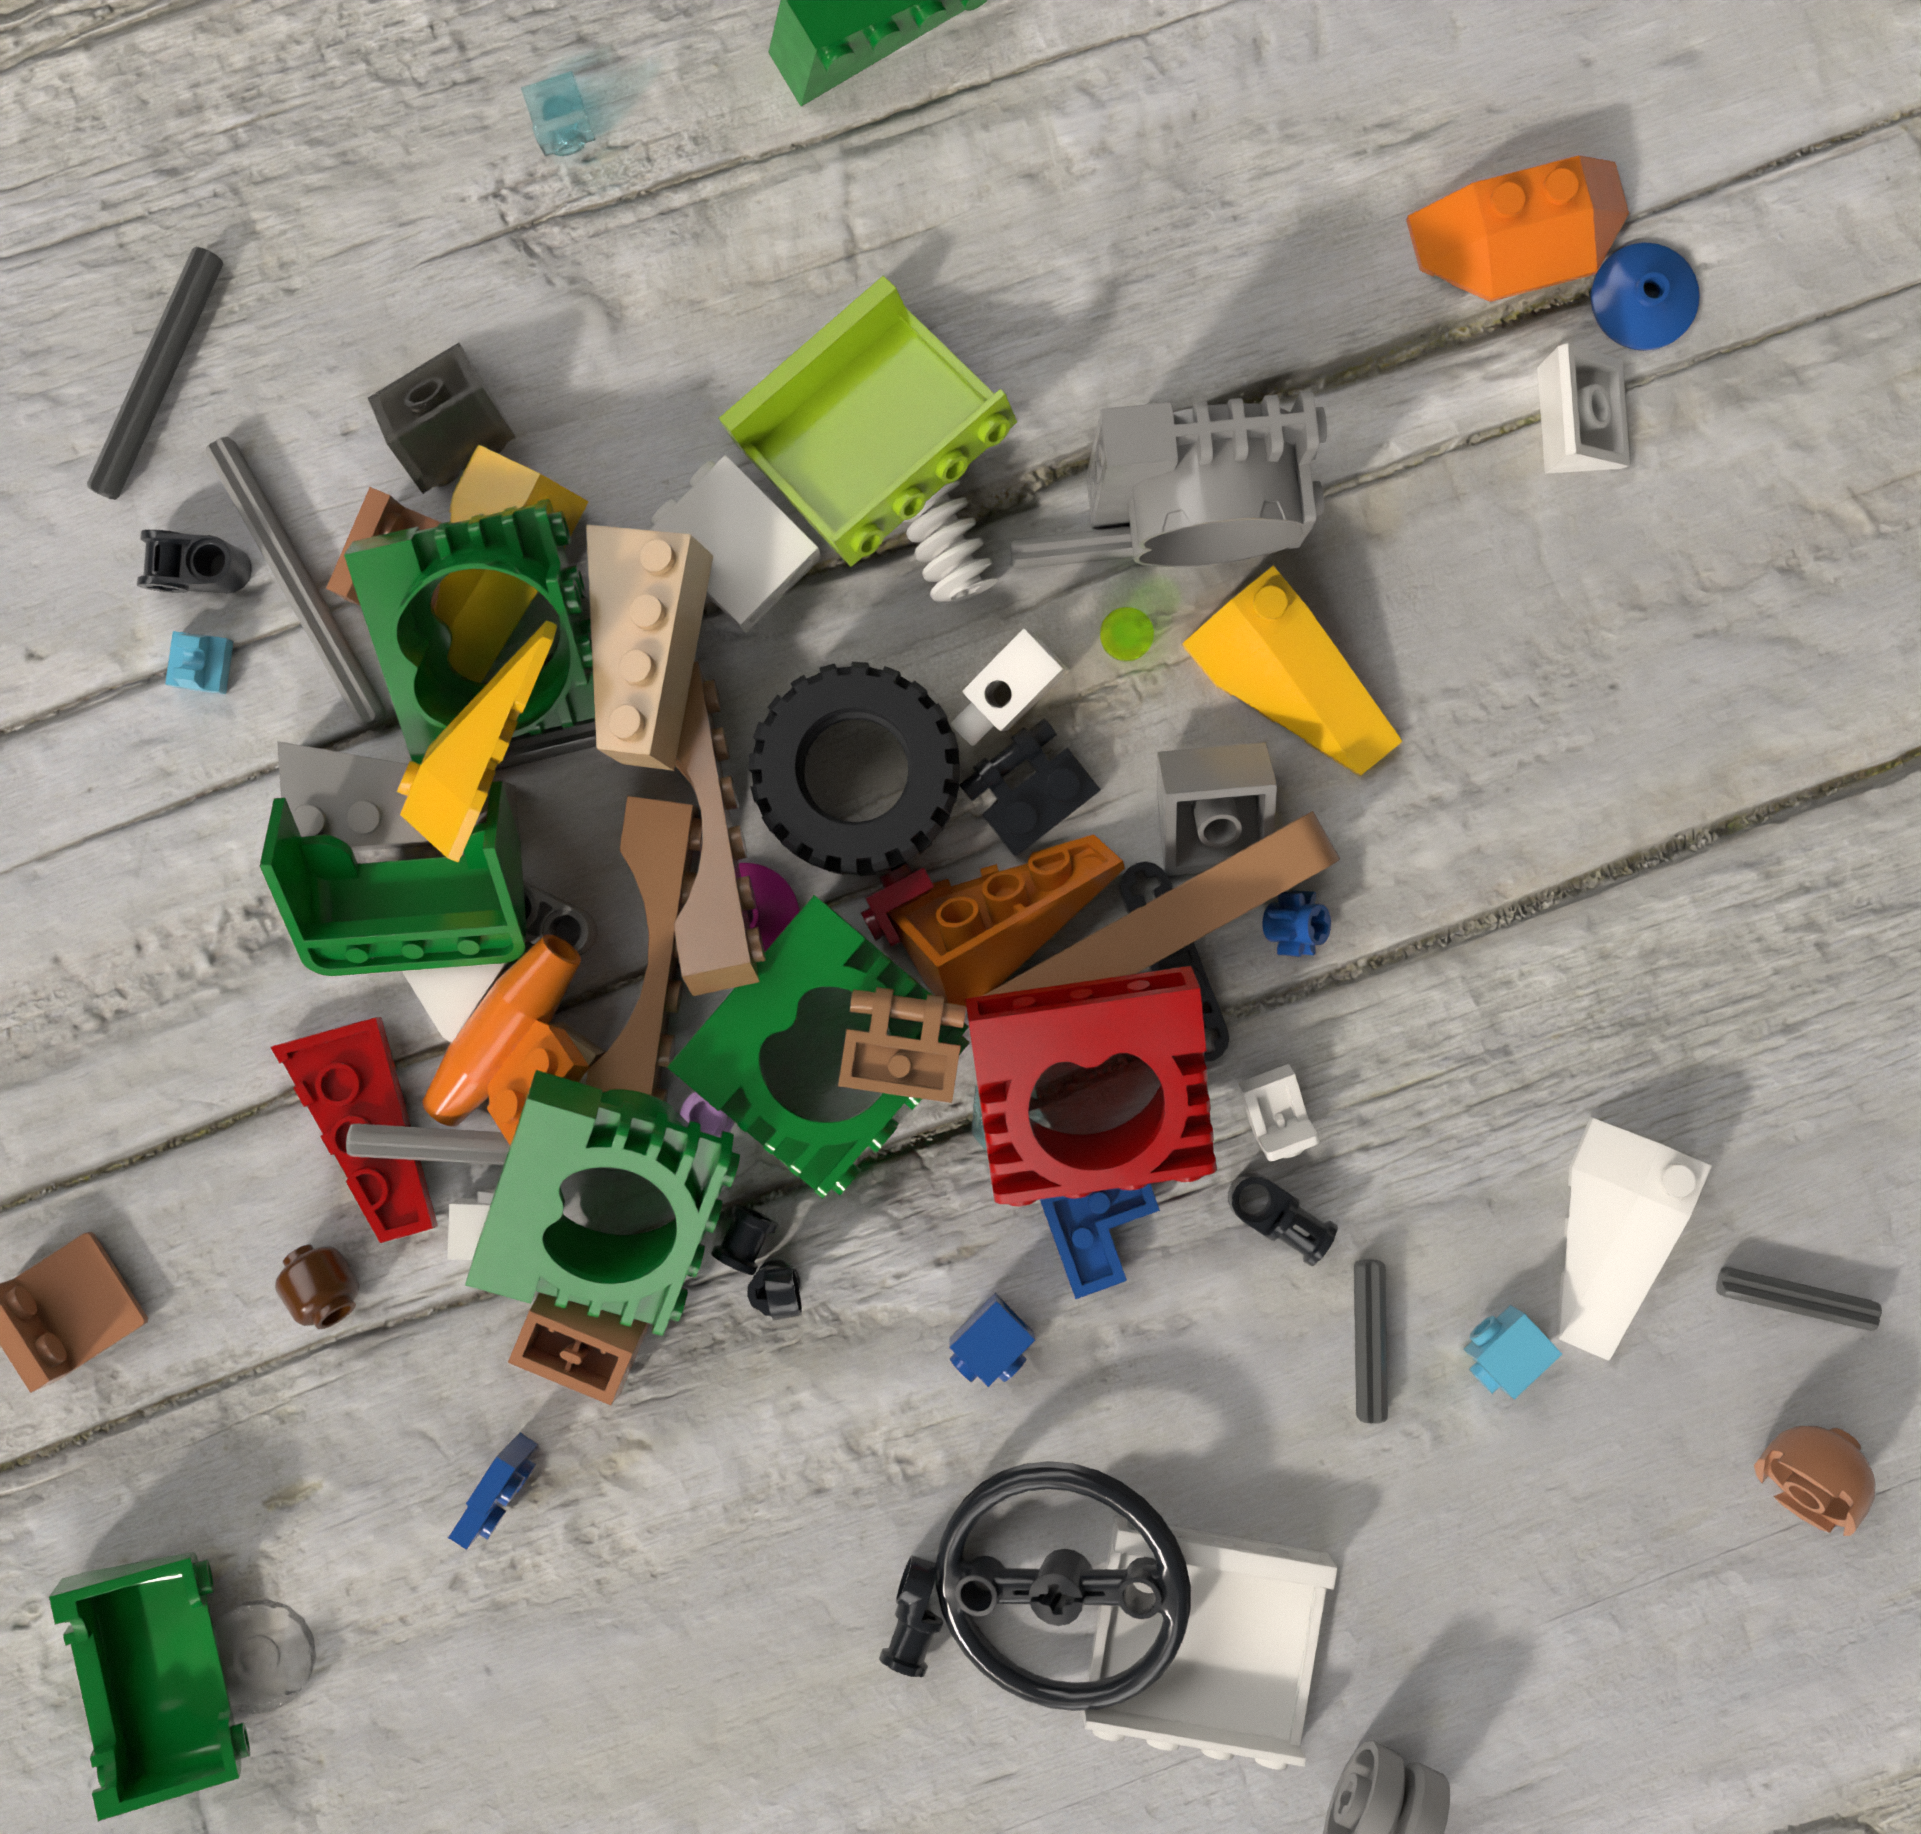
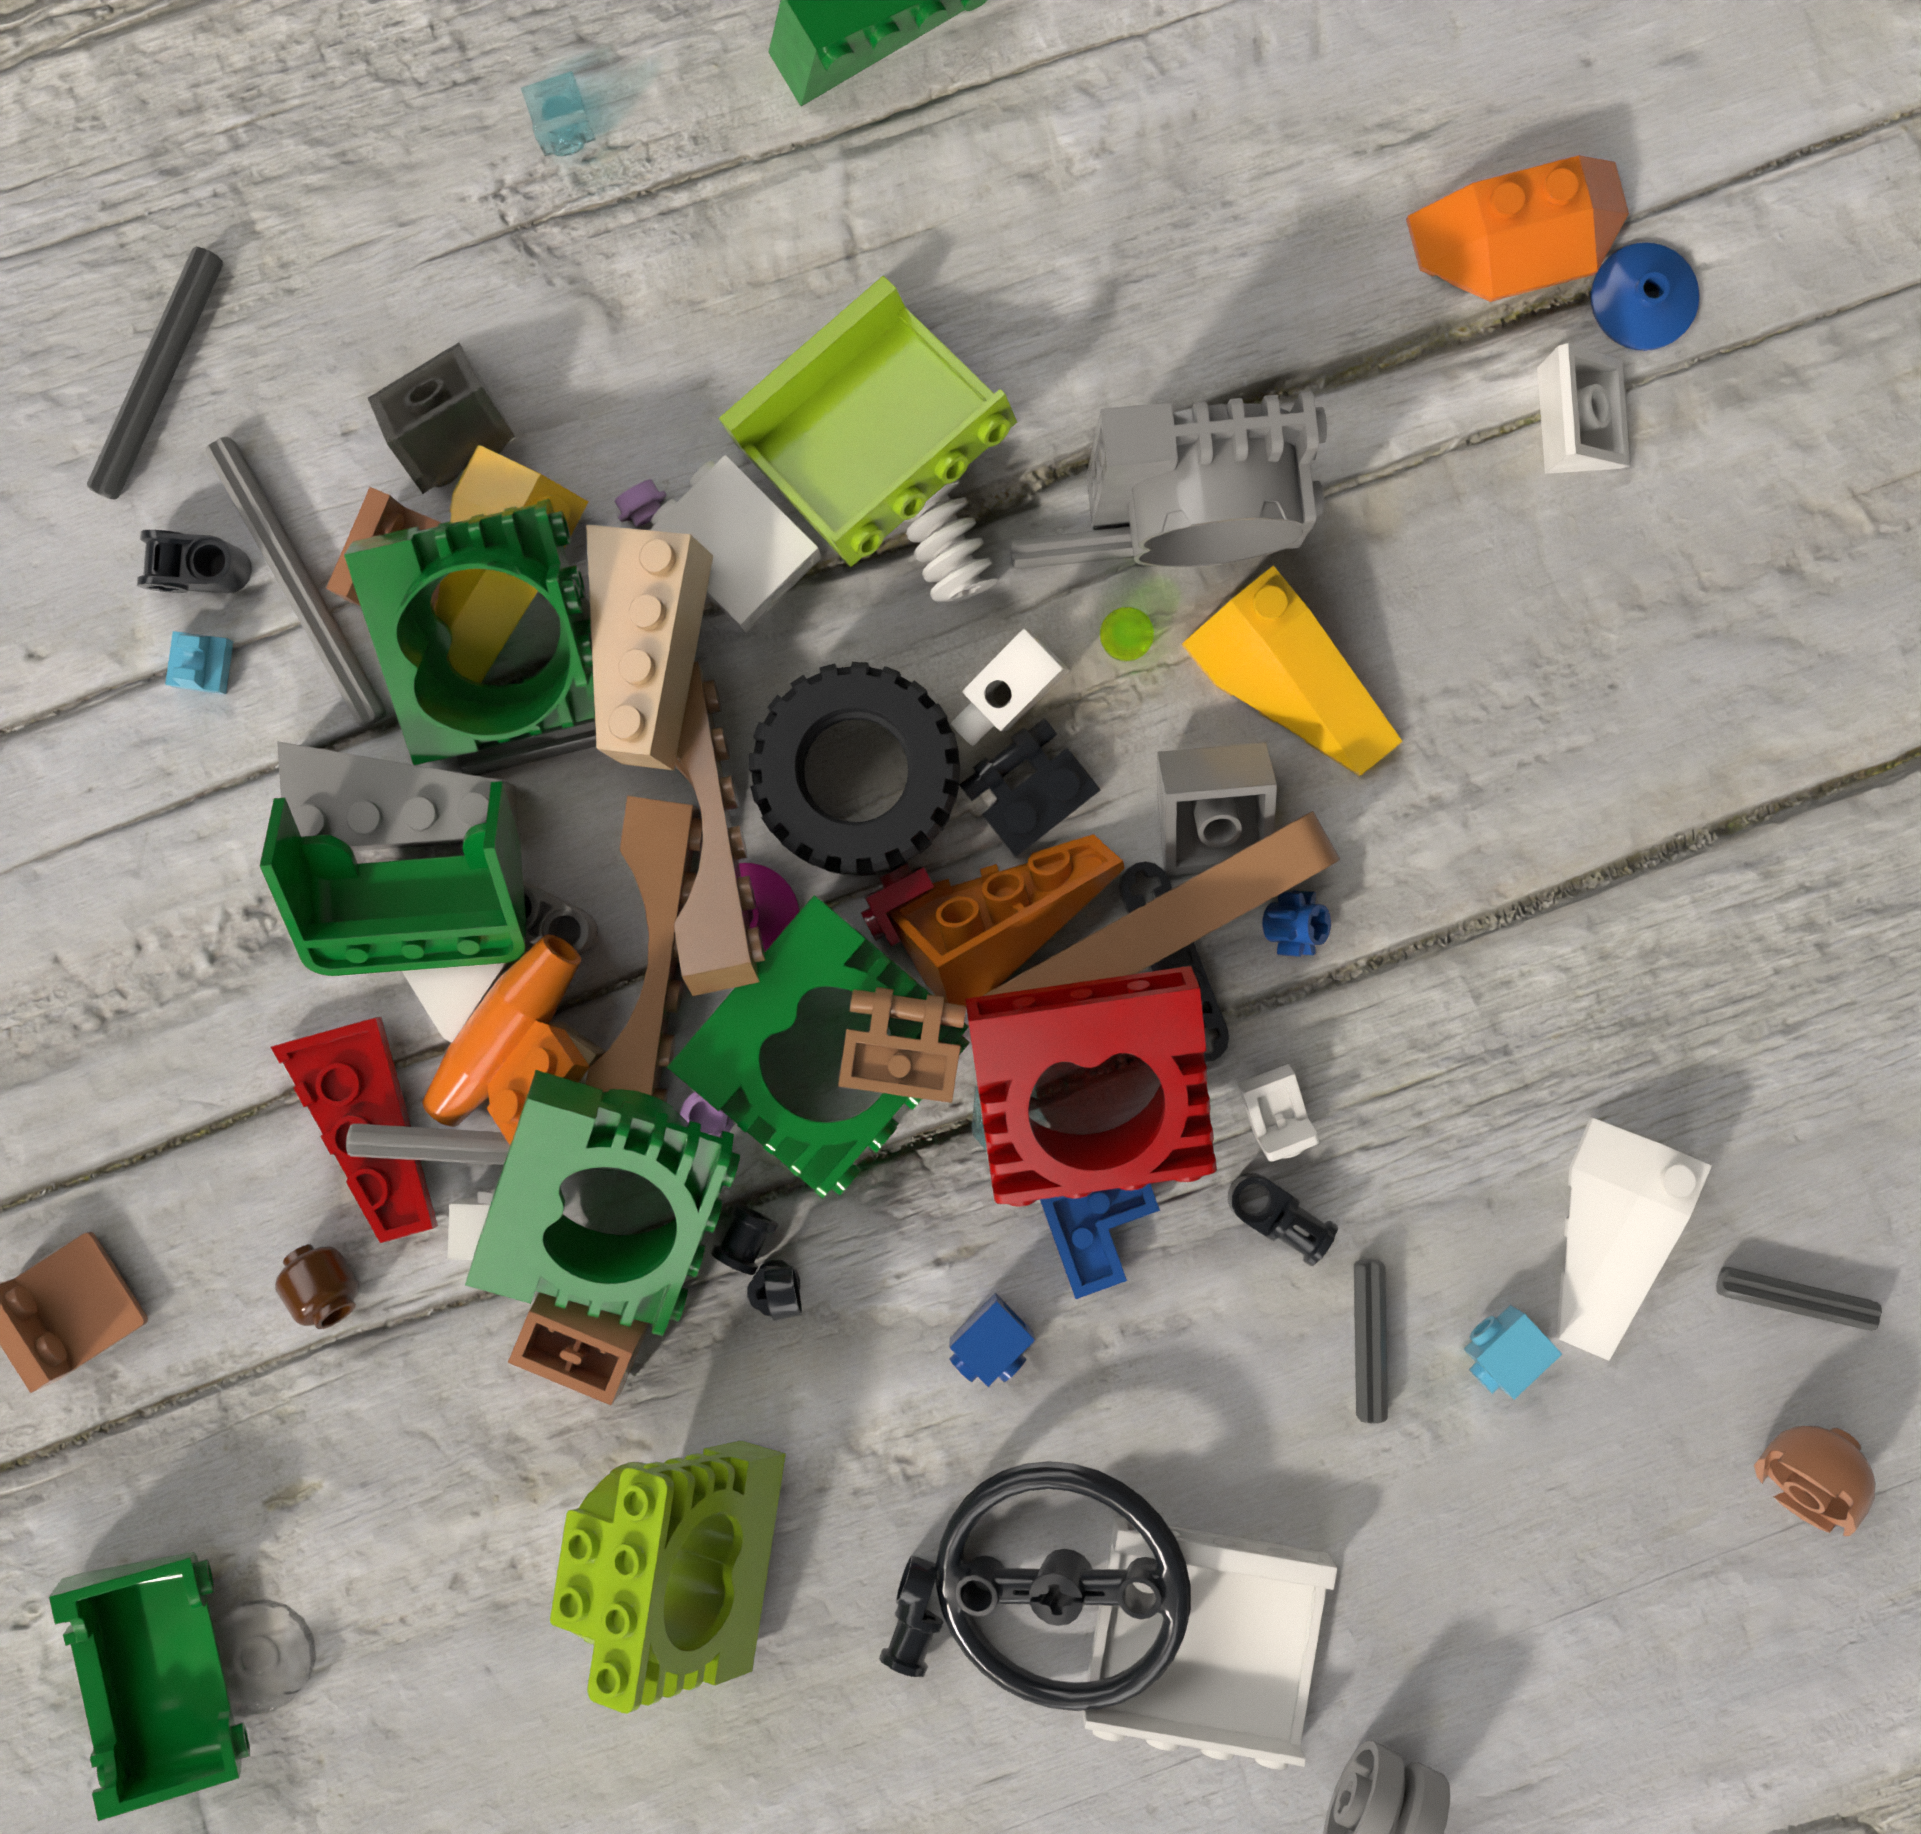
(460, 763): yellow wedge -> none
(498, 1486): blue plate -> none
(640, 503): none -> lavender plate
(670, 1572): none -> lime hose

